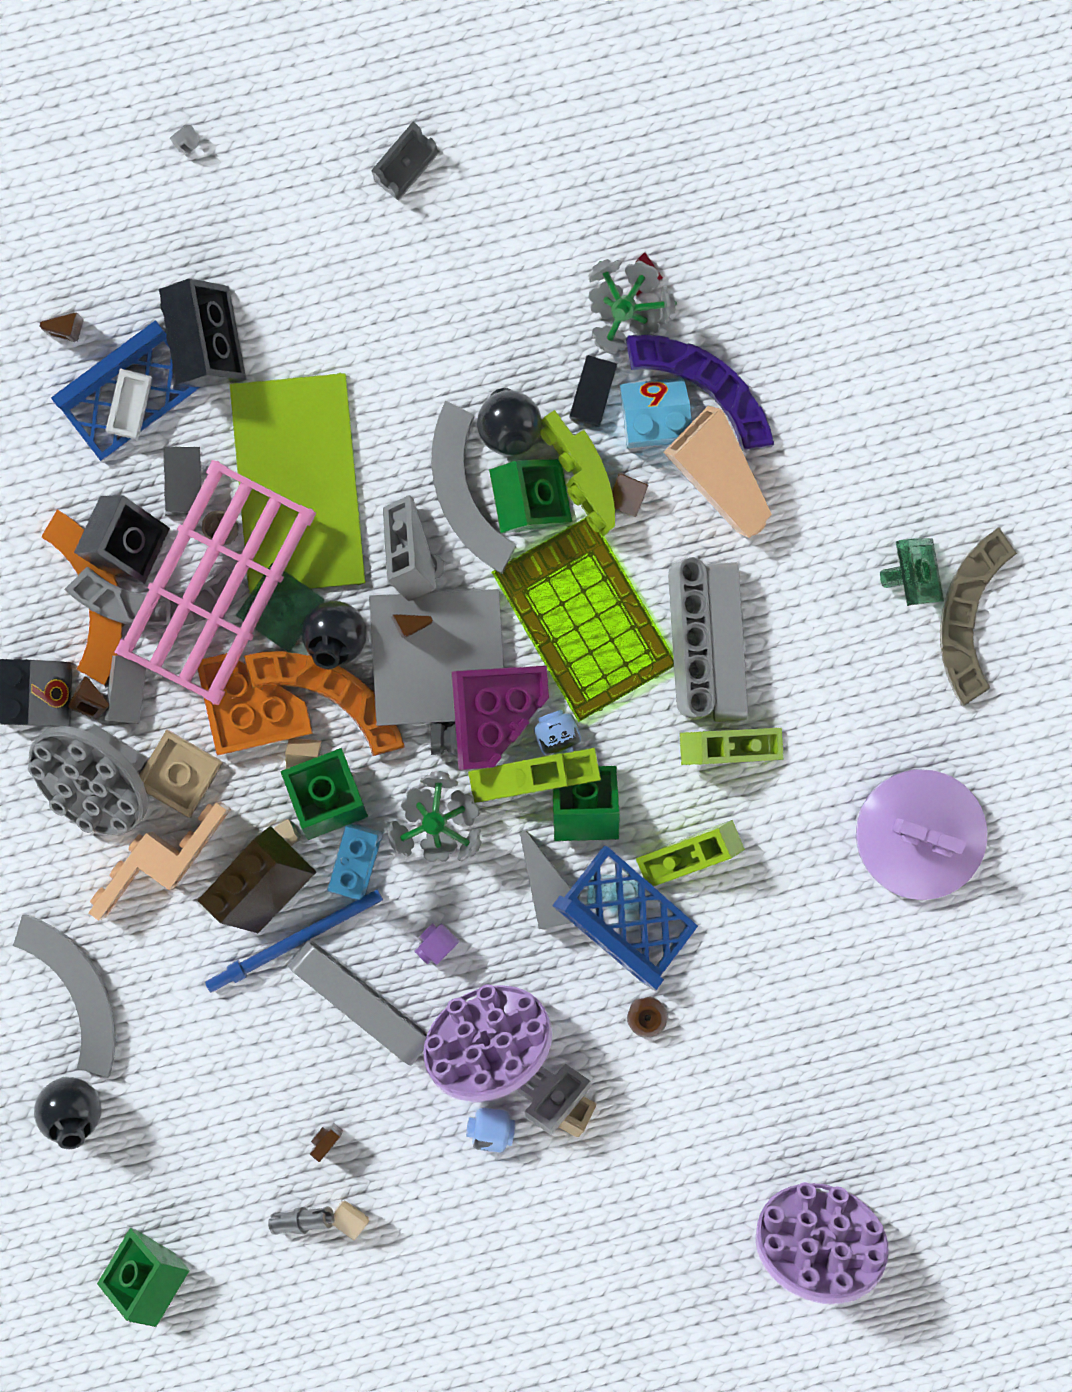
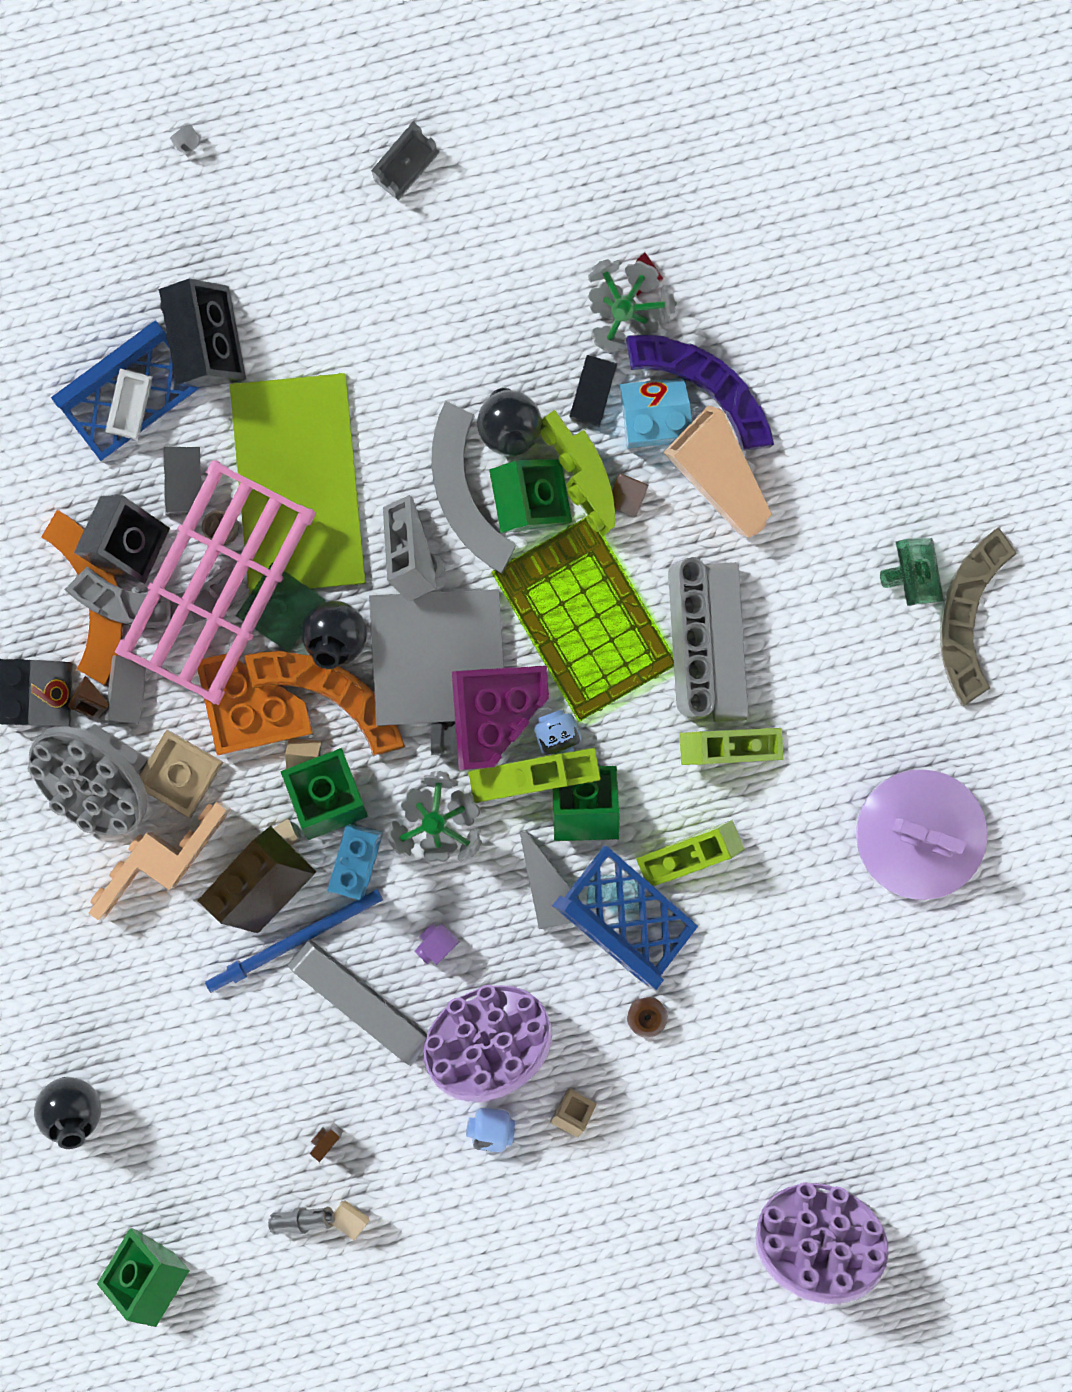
(64, 327): reddish brown slope -> none
(84, 986): light grey tile -> none
(410, 624): reddish brown slope -> none
(553, 1096): light grey hinge -> none

